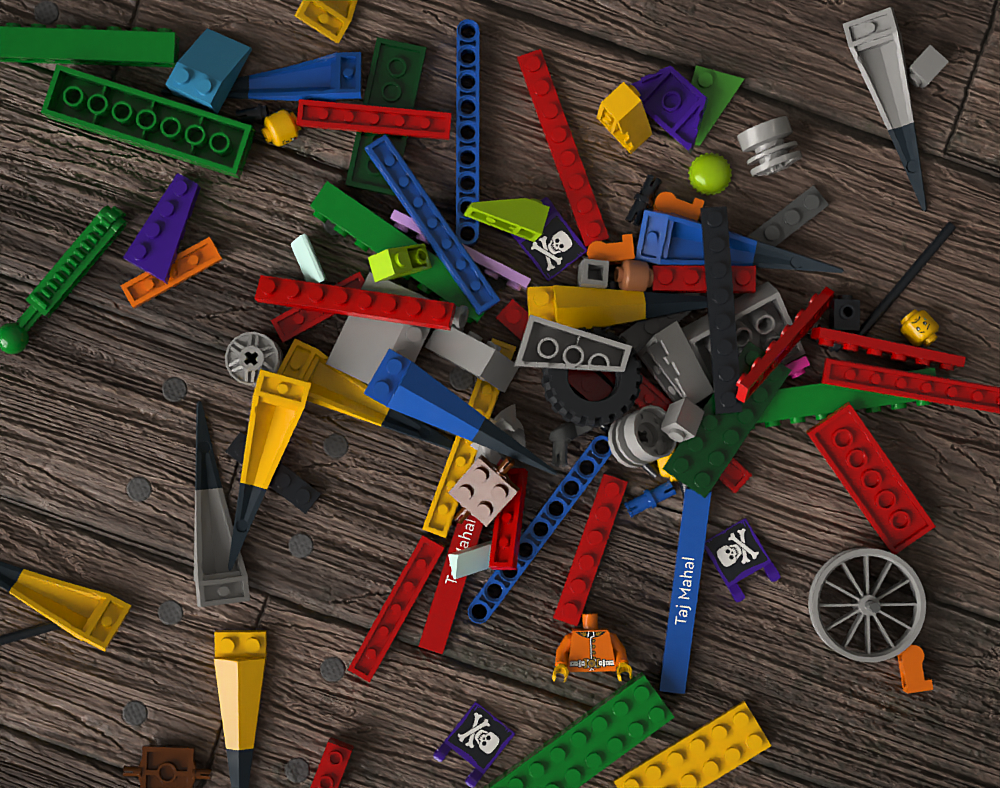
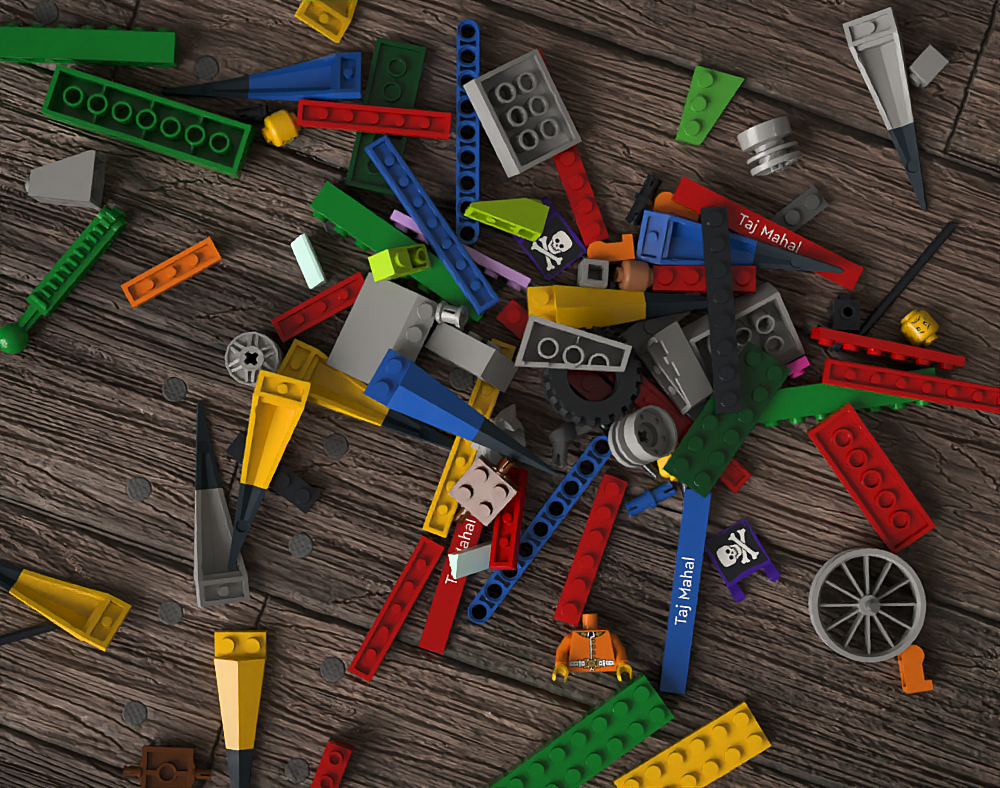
(70, 181): none -> light grey slope
(161, 234): dark purple wing -> none
(208, 70): dark azure slope -> none
(355, 302): red plate -> none
(477, 739): flag -> none
(522, 113): none -> light grey slope
(625, 117): yellow wedge -> none
(673, 104): dark purple wing -> none
(682, 420): light grey brick -> none
(709, 174): lime hat -> none
(762, 229): none -> red tile
(789, 337): red plate -> none

